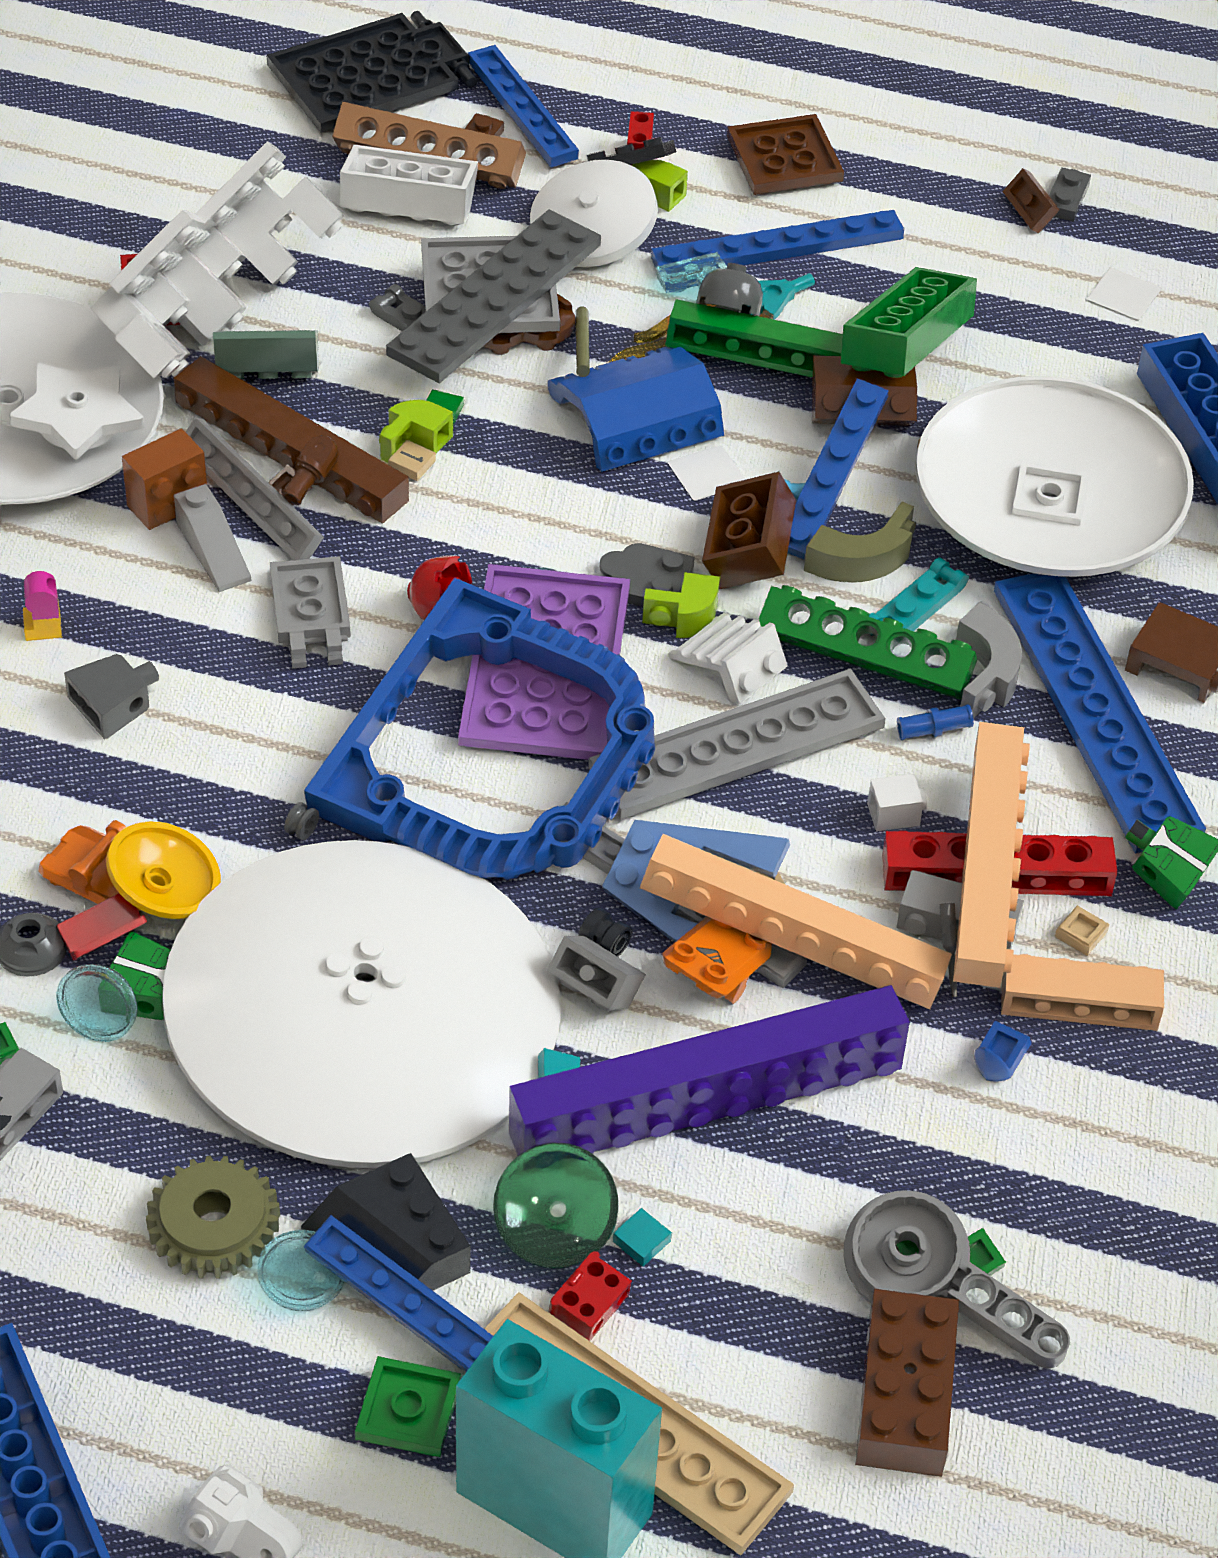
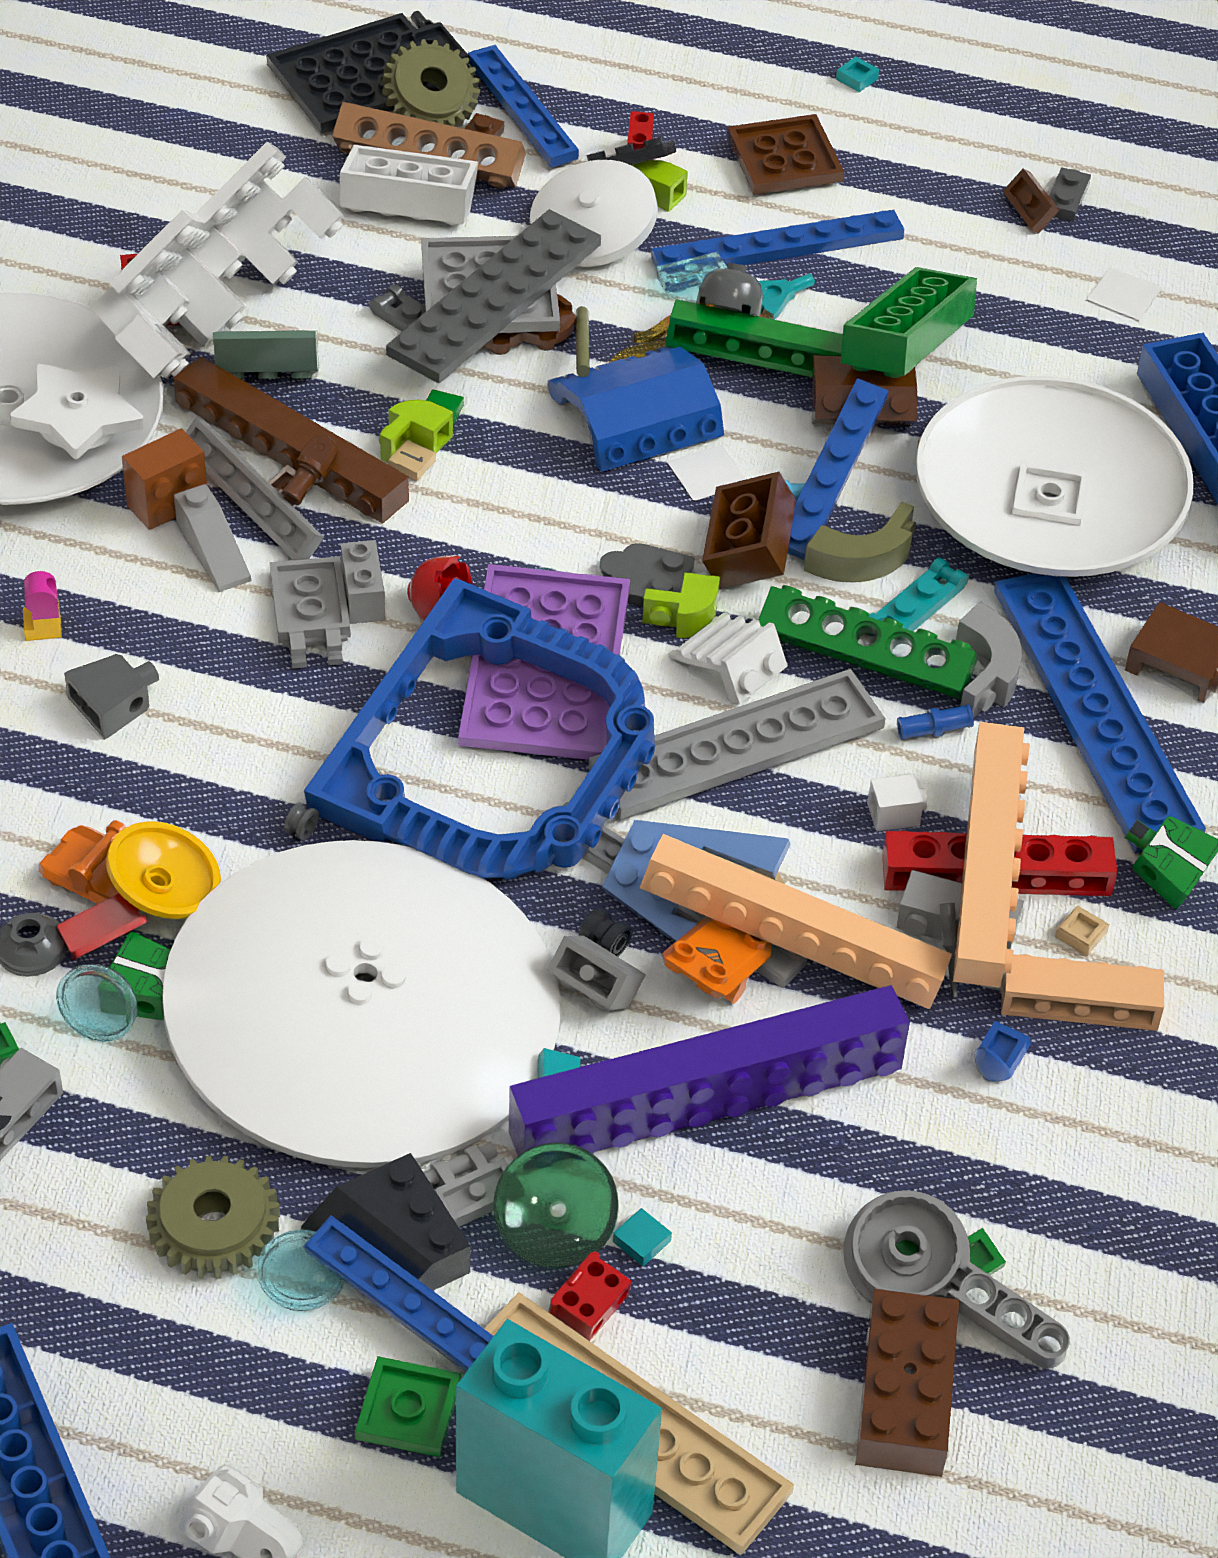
(363, 581): none -> light grey brick
(436, 65): none -> olive gear
(472, 1193): none -> light grey plate
(857, 74): none -> teal tile

